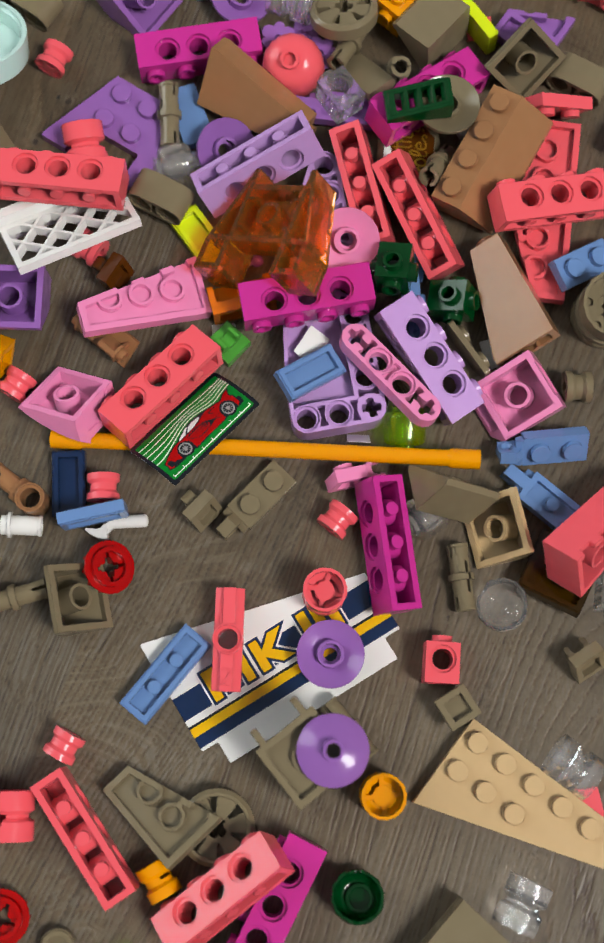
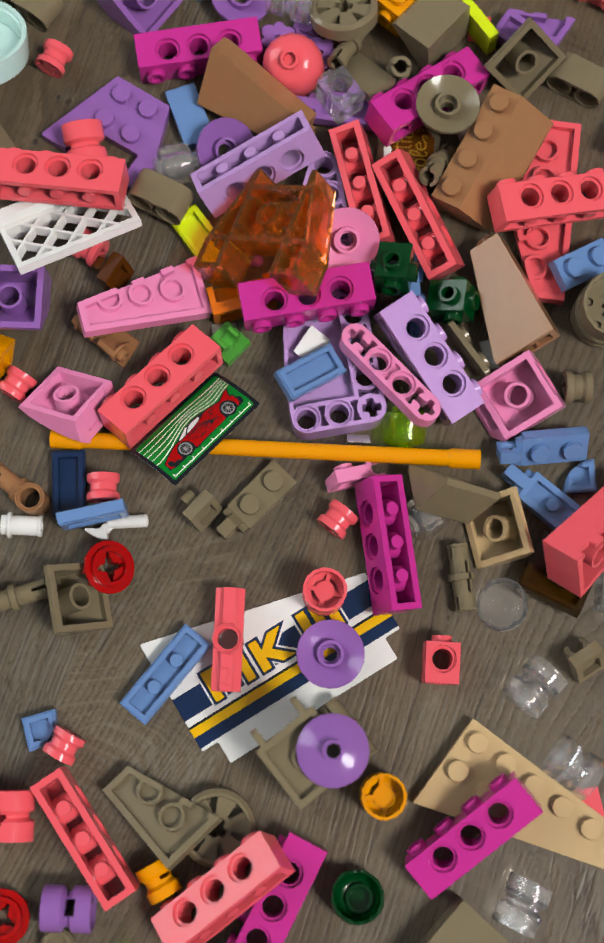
(39, 728): none -> medium blue tile
(56, 905): none -> medium lavender wheel
(169, 113): dark tan pin -> none
(428, 89): dark green slope -> none
(437, 874): none -> dark pink brick
(457, 707): dark tan tile -> none
(535, 686): none -> clear wheel
(561, 105): coral wing -> none
(581, 479): none -> medium blue tile

